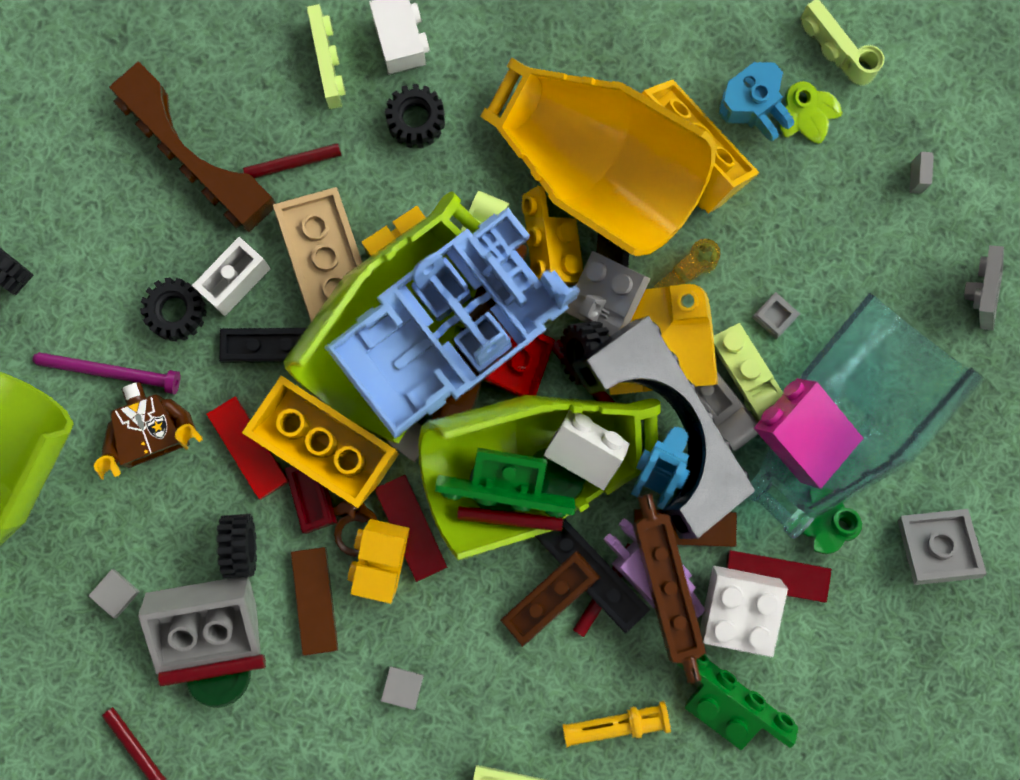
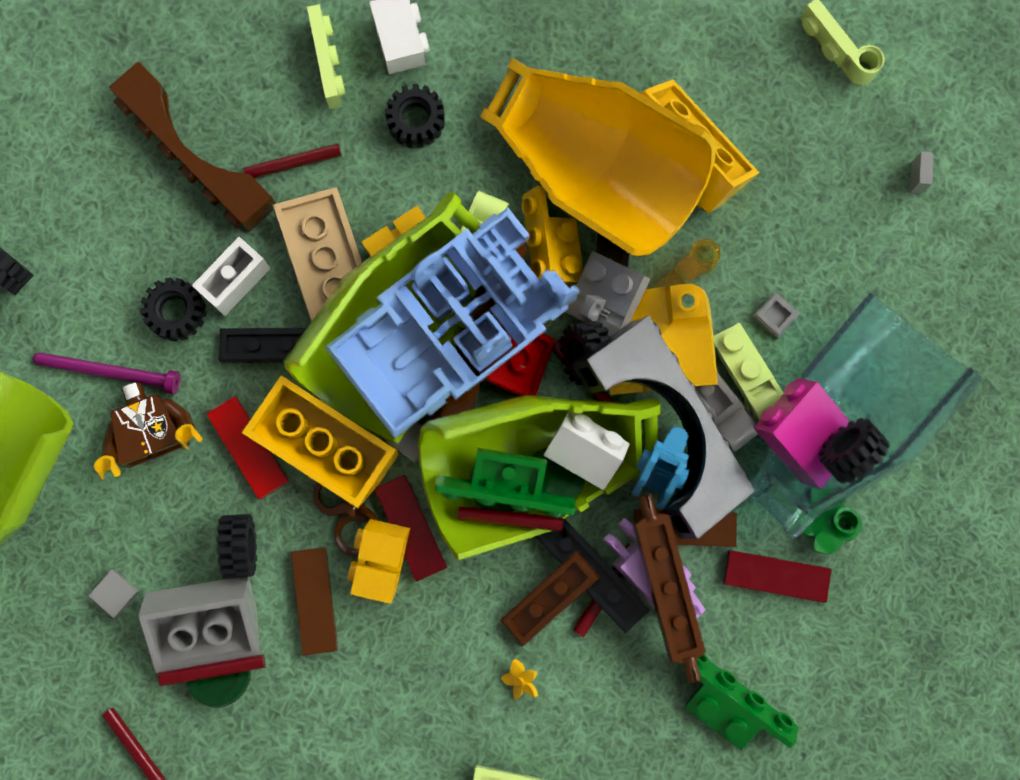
(310, 501): dark red tile -> none
(402, 687): light grey tile -> none
(520, 680): none -> yellow plant
(633, 722): yellow pin -> none
(743, 611): white brick -> none
(753, 97): dark azure hinge -> none
(812, 116): lime plate -> none
(854, 450): none -> black tyre
(941, 547): light grey hinge -> none
(987, 294): light grey hinge -> none

